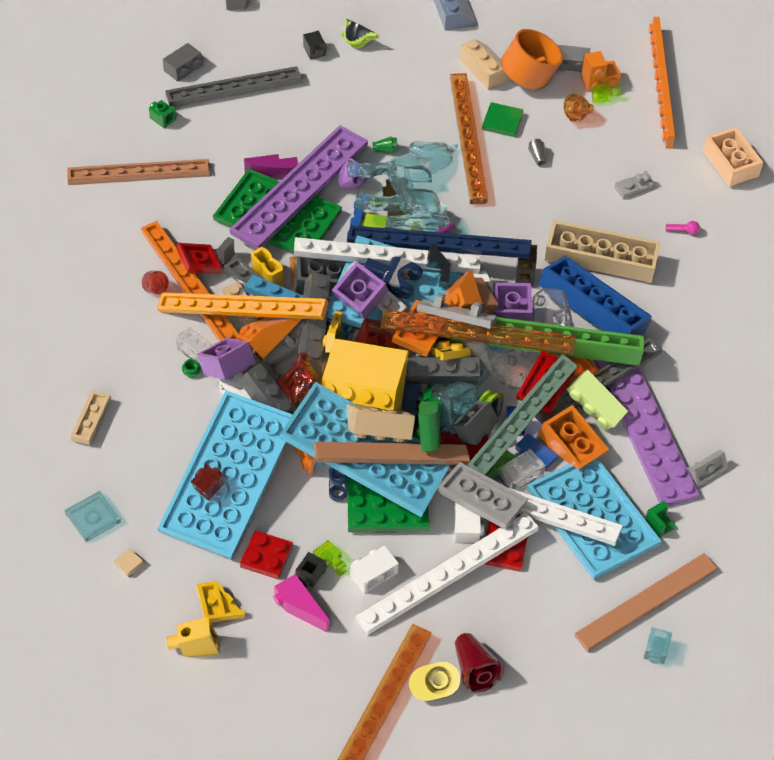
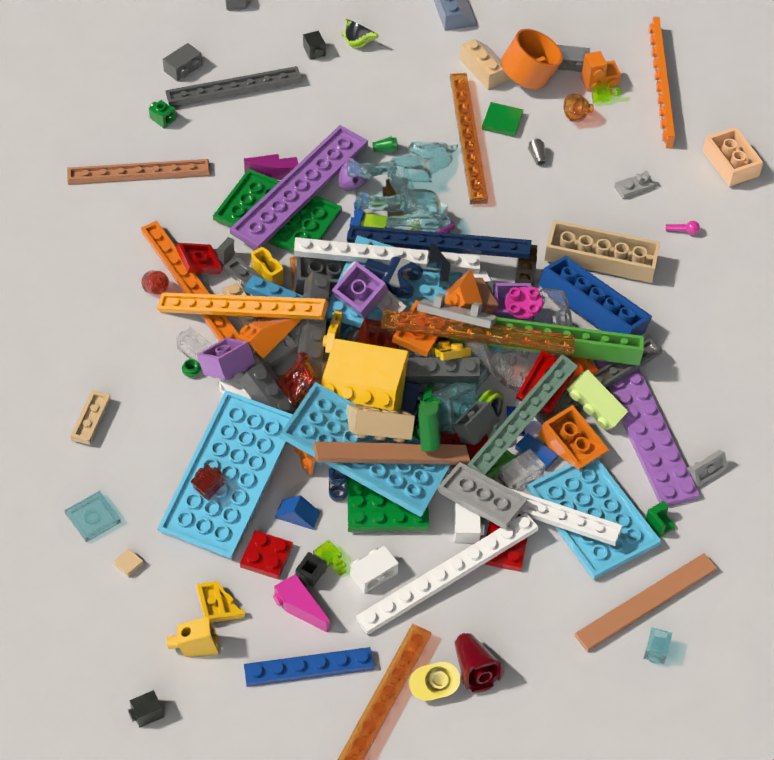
(145, 709): none -> pearl dark grey brick
(298, 512): none -> blue slope
(308, 666): none -> blue plate
(524, 302): none -> dark pink dish

